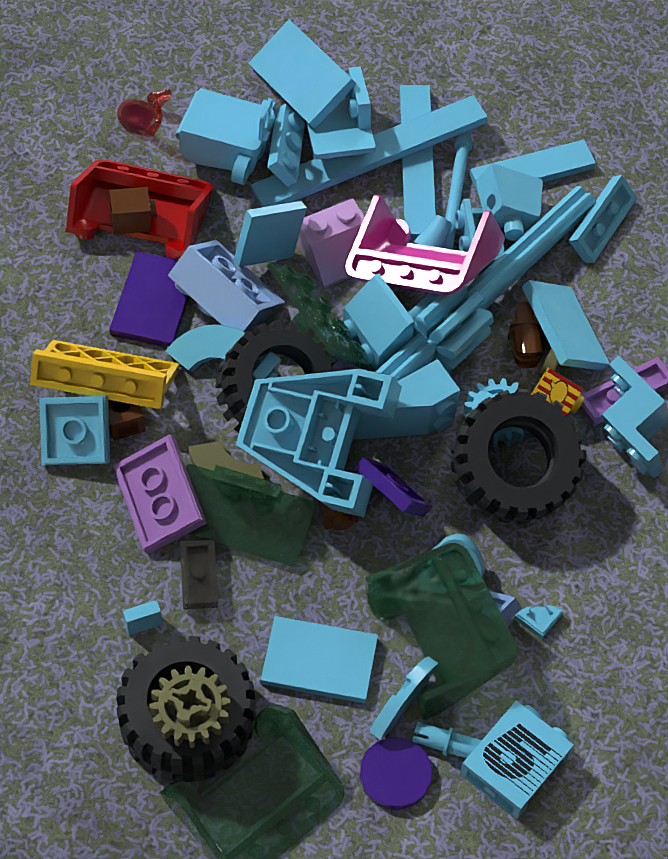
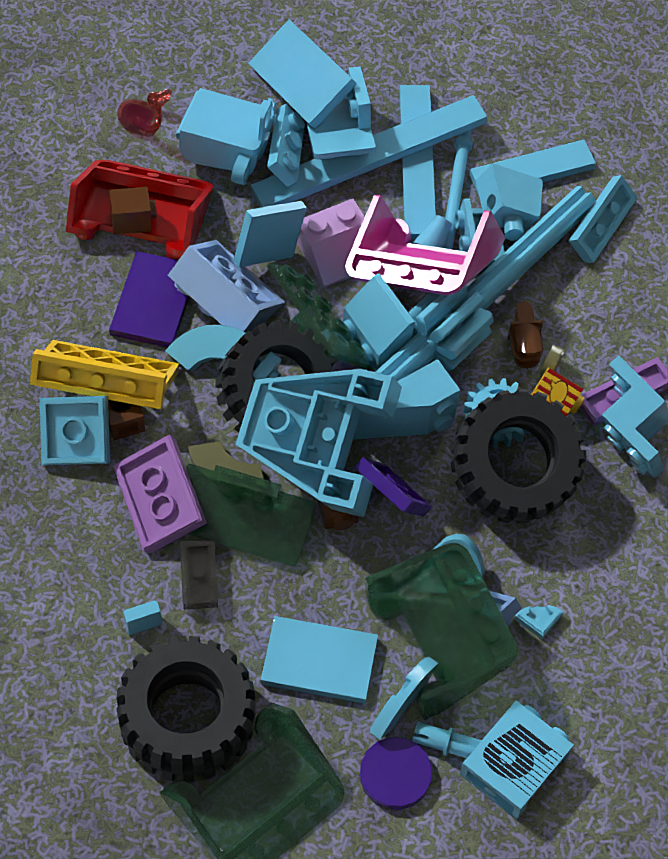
(182, 692): olive gear -> none
(565, 325): medium azure tile -> none

